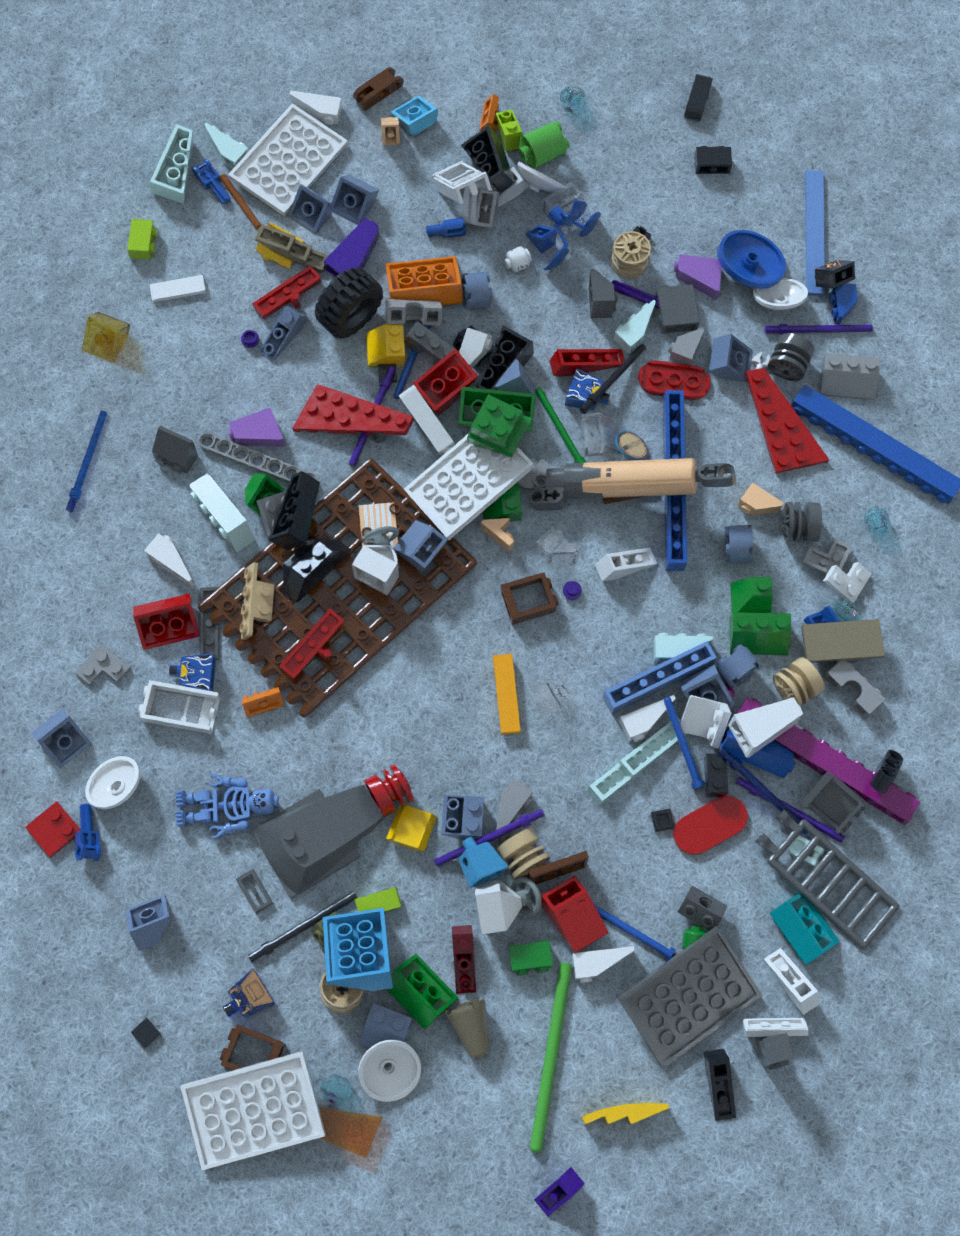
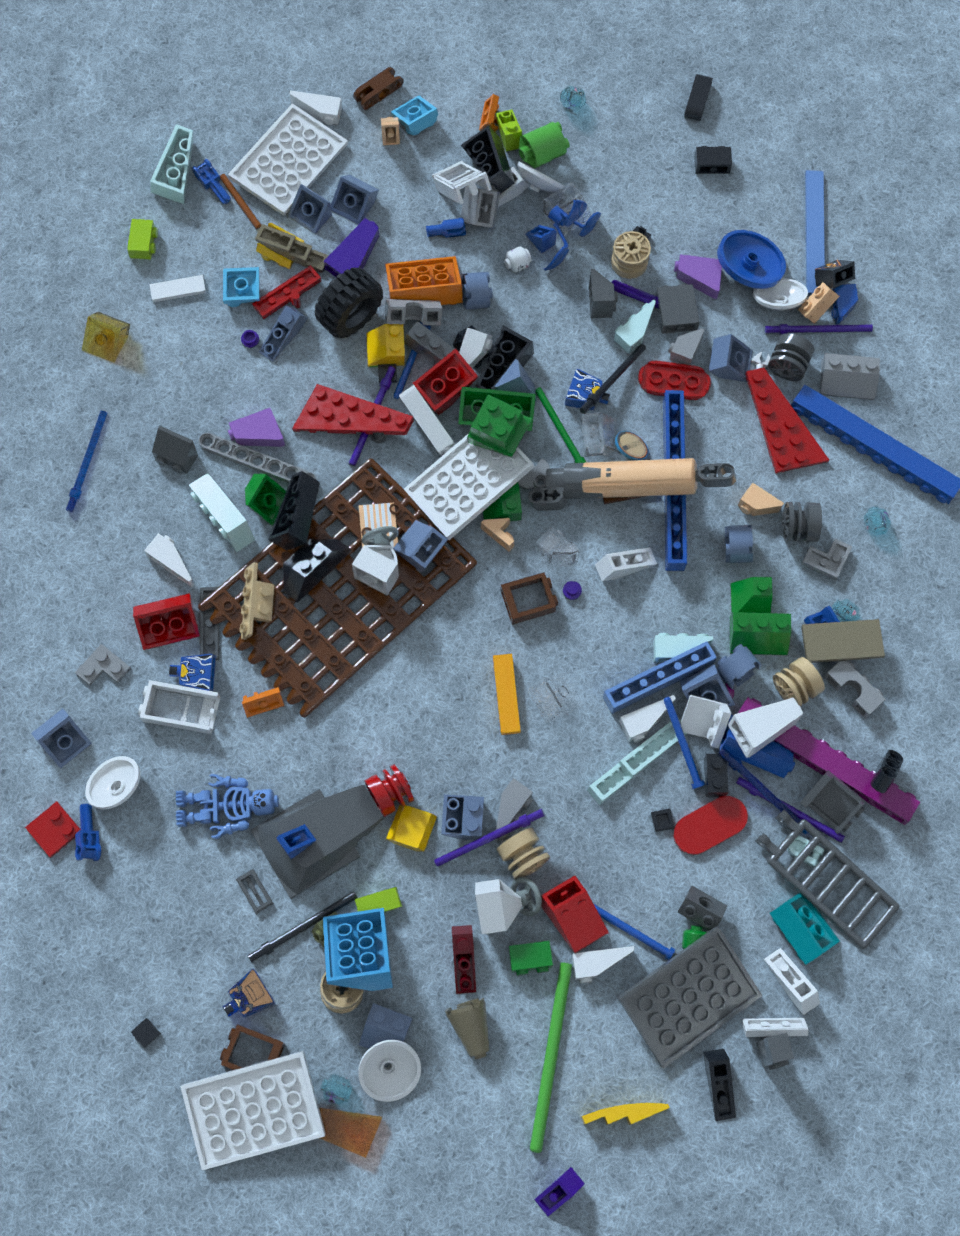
(148, 921): sand blue slope -> none
(227, 148): light aqua slope -> none
(241, 285): none -> medium azure slope
(269, 509): light grey plate -> none
(296, 840): none -> blue slope
(312, 644): red plate -> none
(421, 991): green slope -> none
(480, 862): dark azure torso -> none
(559, 868): reddish brown tile -> none
(566, 361): red slope -> none
(818, 303): none -> light nougat bracket
(848, 584): white plate -> none

